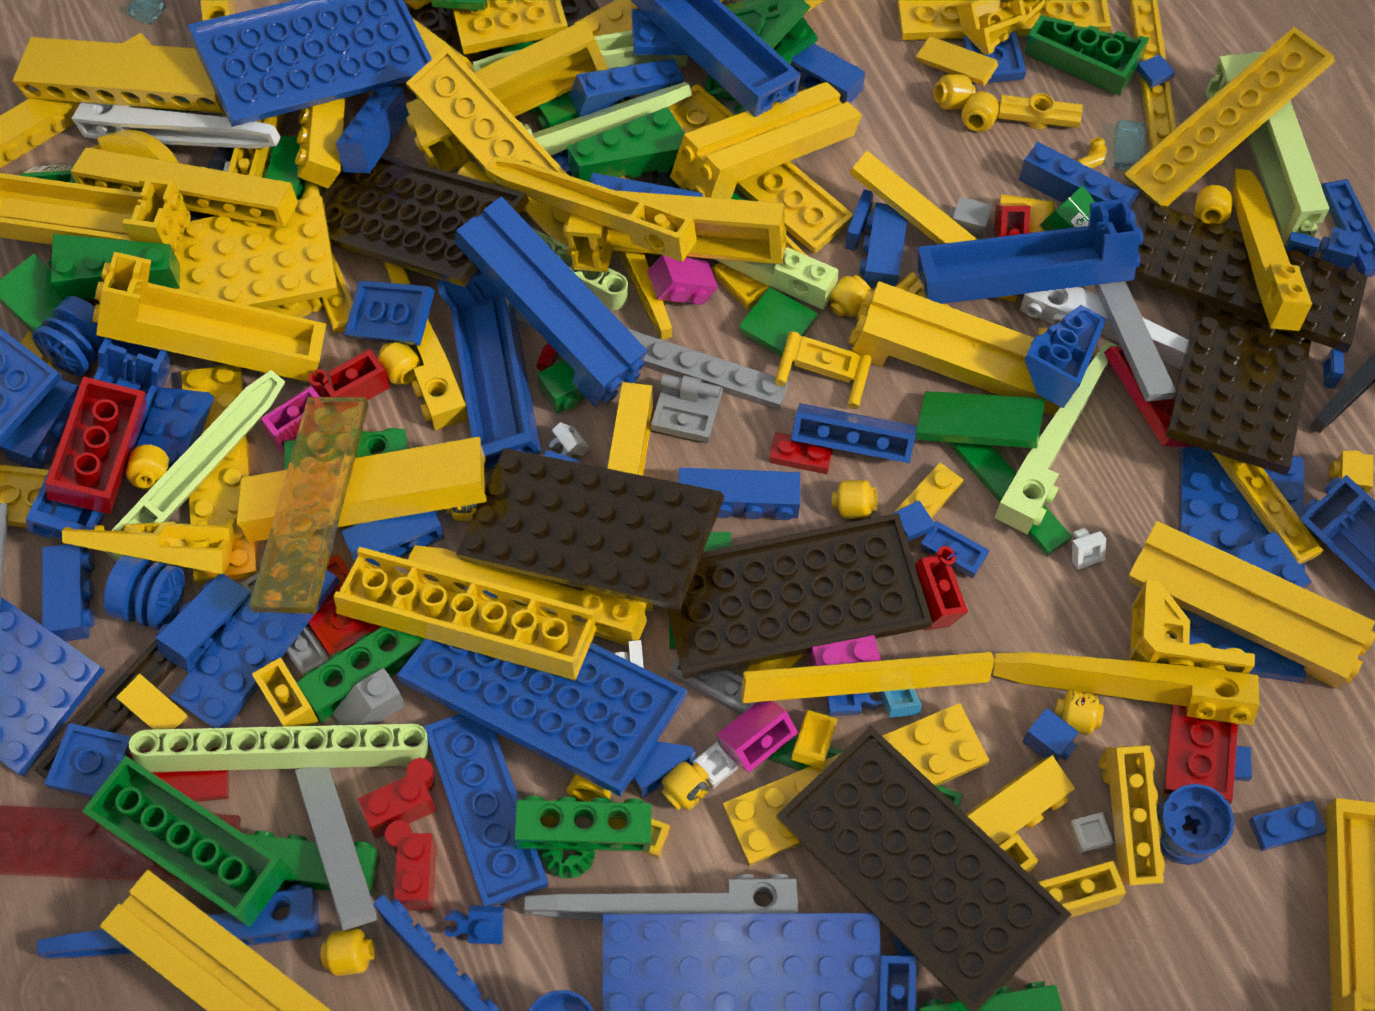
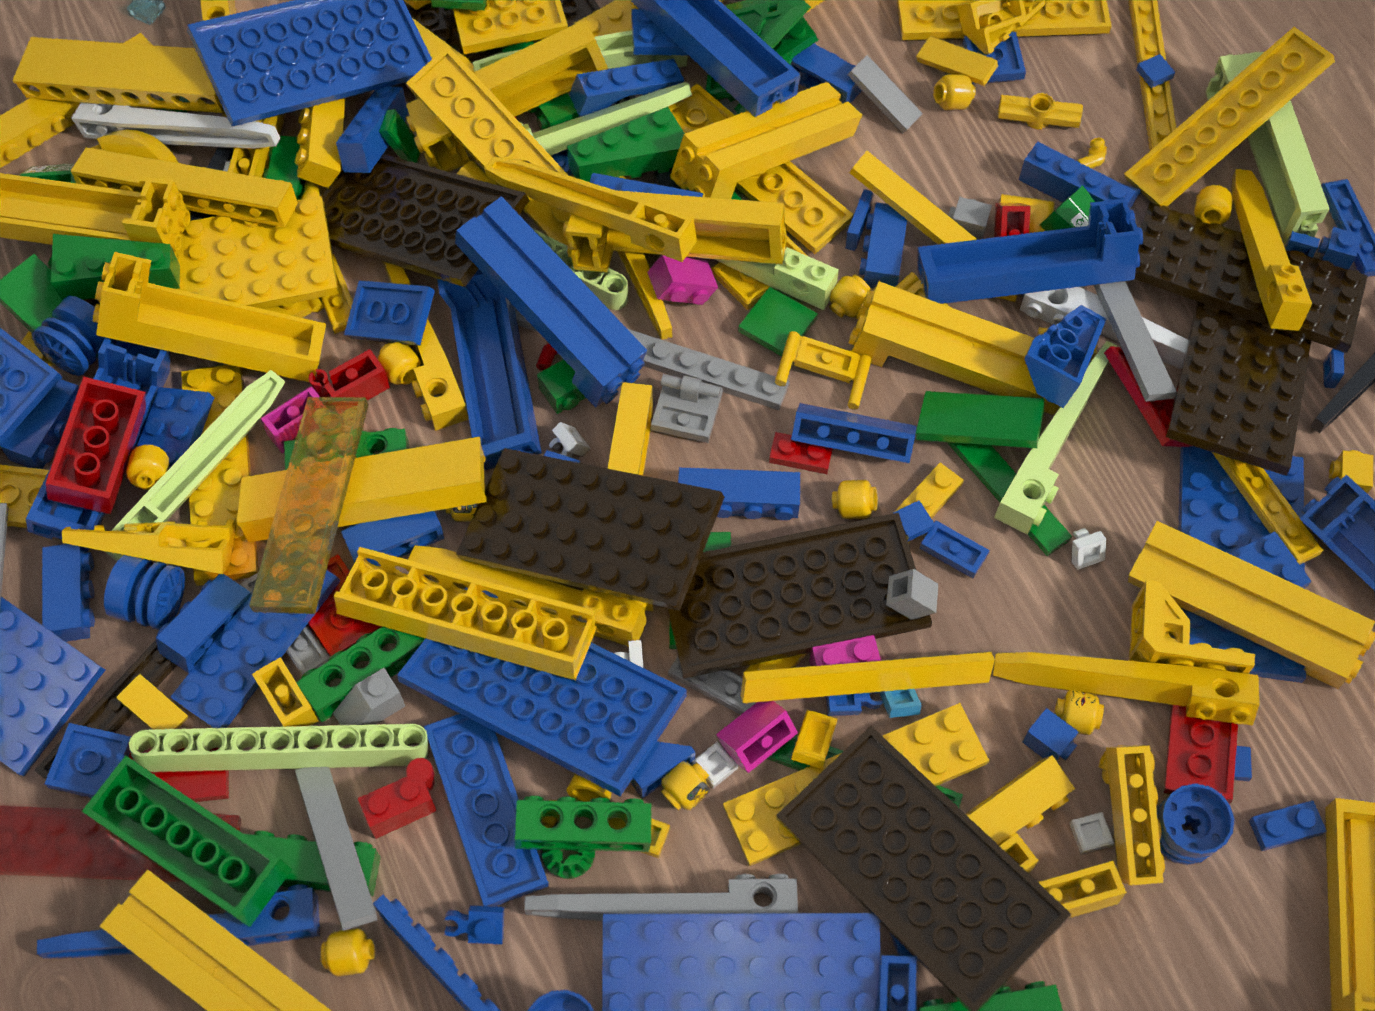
(399, 136): none -> green tile
(413, 866): red hinge -> none
(884, 94): none -> light grey tile
(912, 594): none -> light grey brick
(941, 588): red hinge -> none
(980, 111): yellow head -> none
(1086, 52): green wedge -> none
(1128, 143): clear light blue tile -> none

